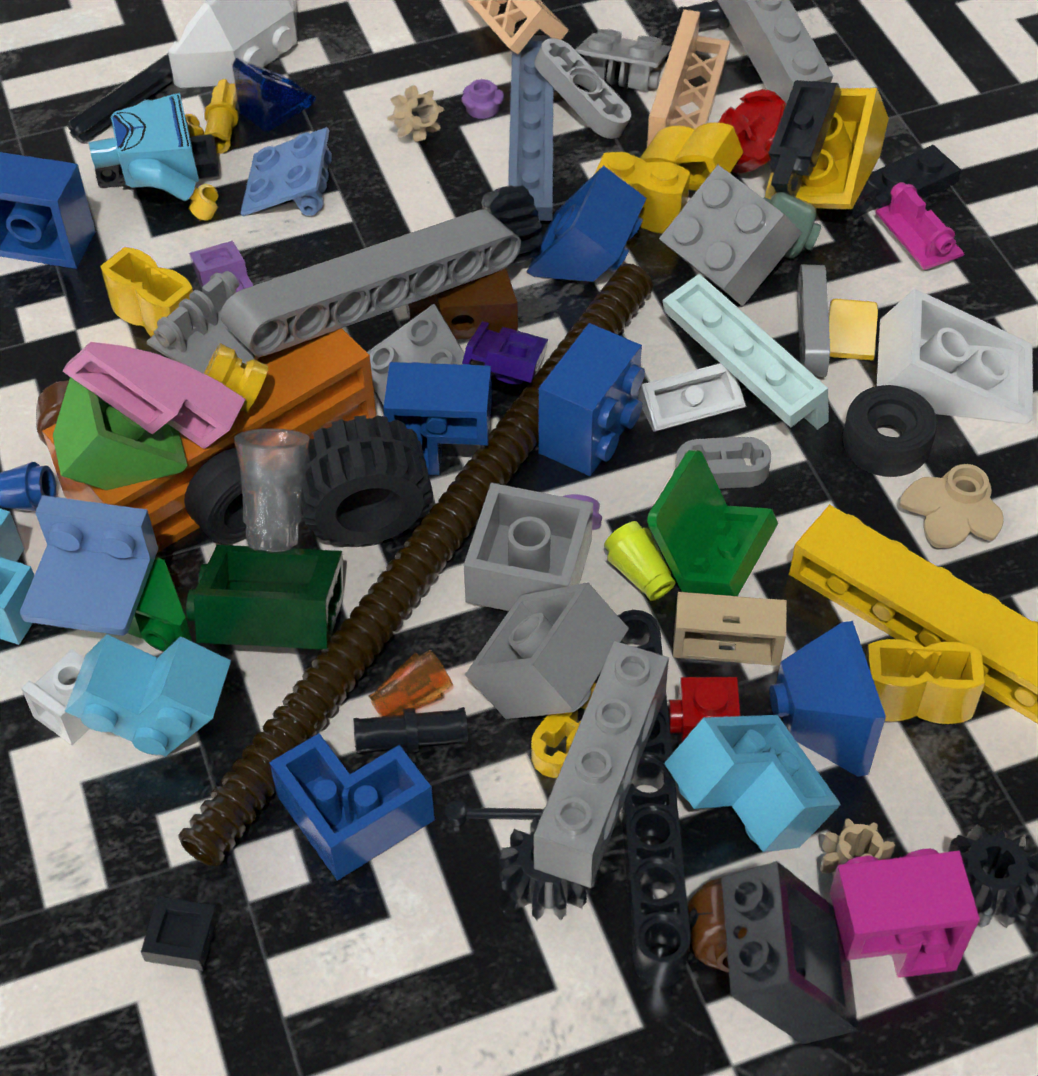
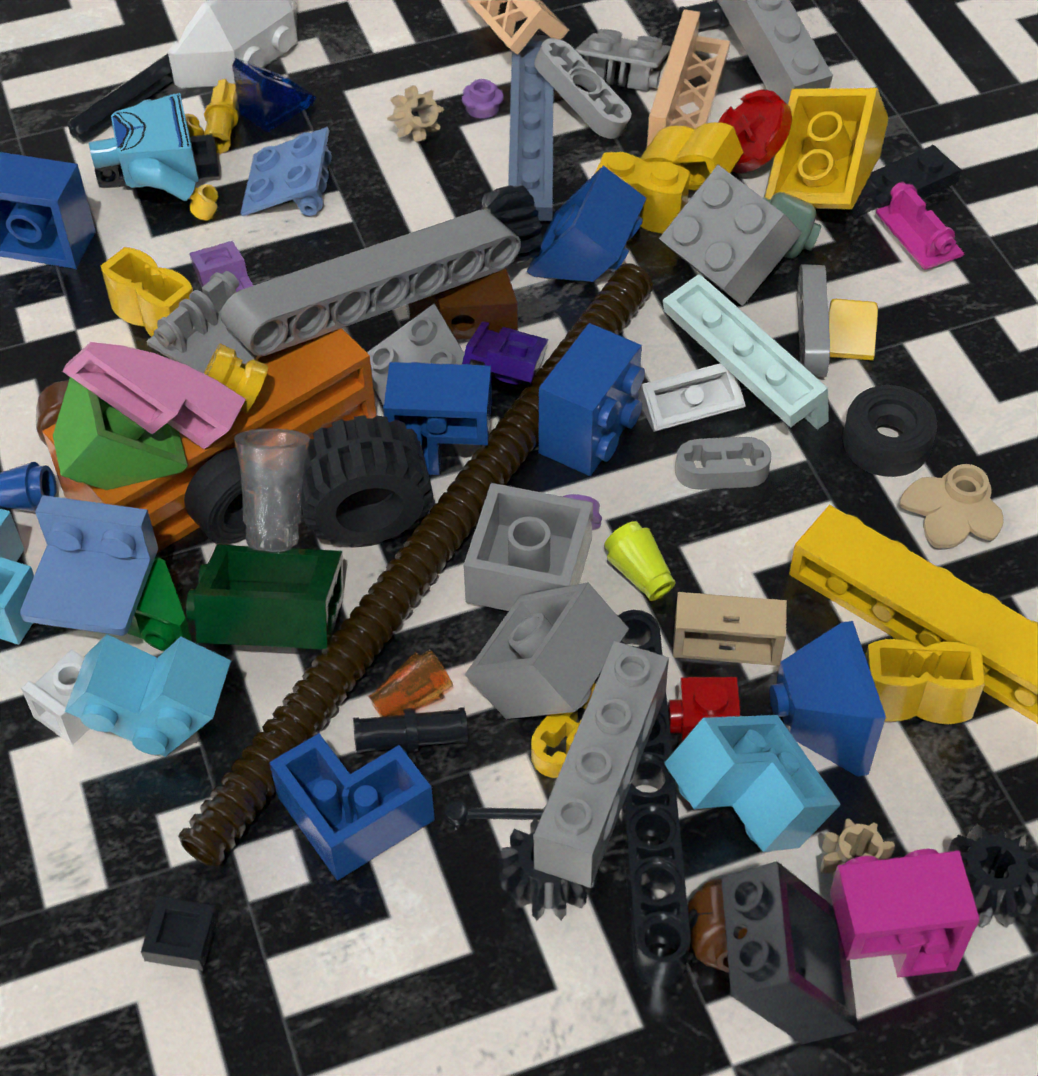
(701, 537): green bracket -> none
(802, 133): black hinge -> none
(955, 361): white slope -> none

